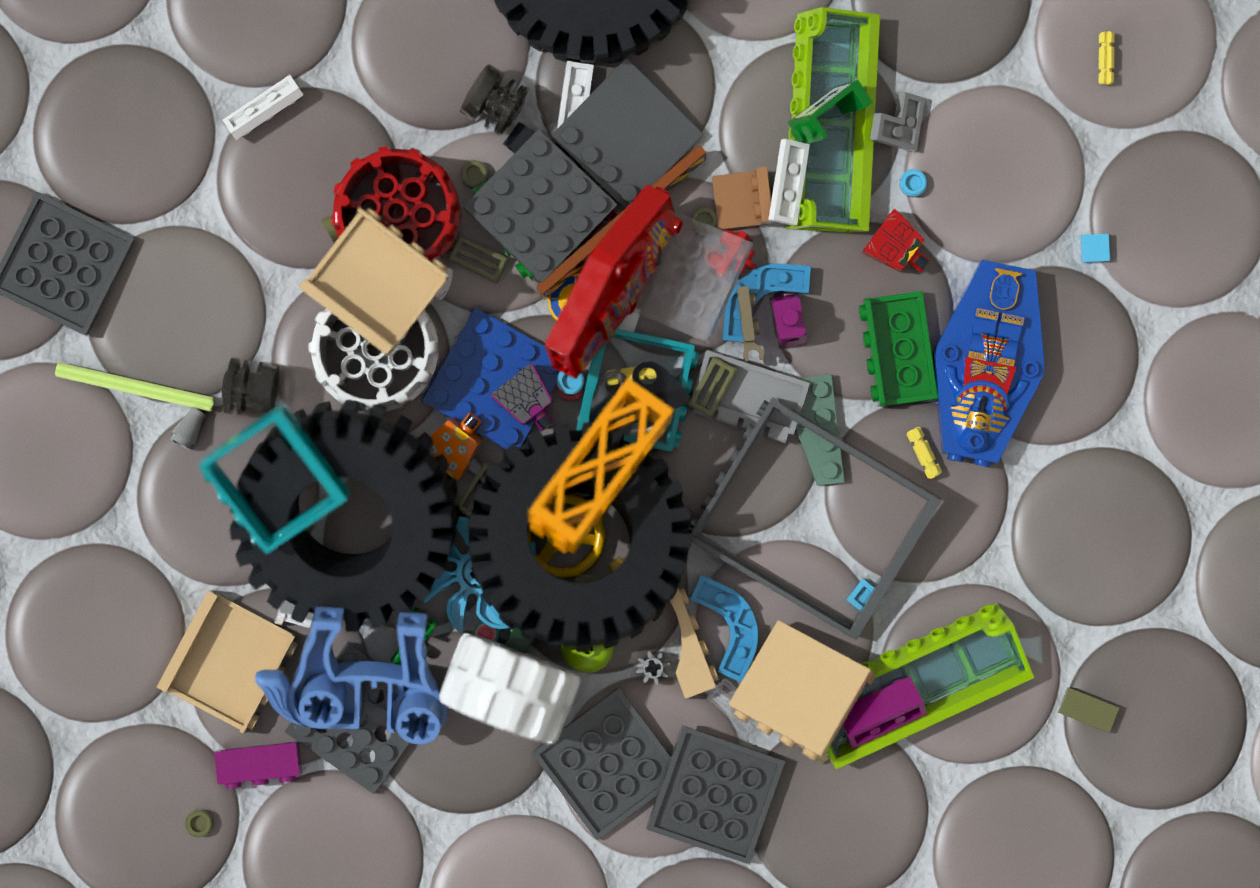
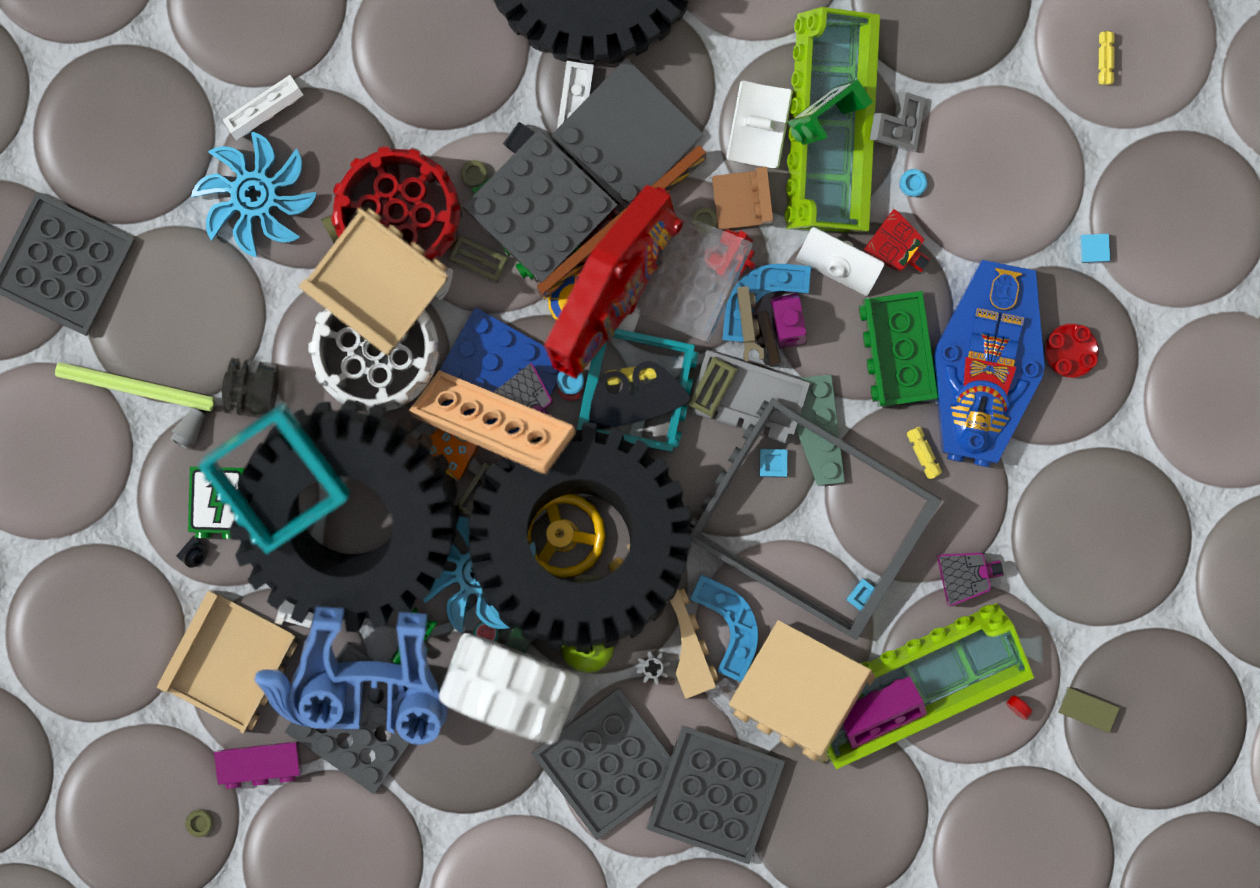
(193, 553): none -> black plate
(205, 509): none -> panel
(257, 179): none -> medium azure piece
(494, 100): clear smoke wheel -> none
(495, 436): none -> light nougat plate
(647, 407): light orange piece -> none
(759, 125): none -> white shield
(766, 338): none -> dark brown plate
(773, 463): none -> medium azure tile
(789, 182): white plate -> none
(840, 261): none -> white shield
(966, 575): none -> torso
(1019, 707): none -> red tile
(1071, 350): none -> red dish

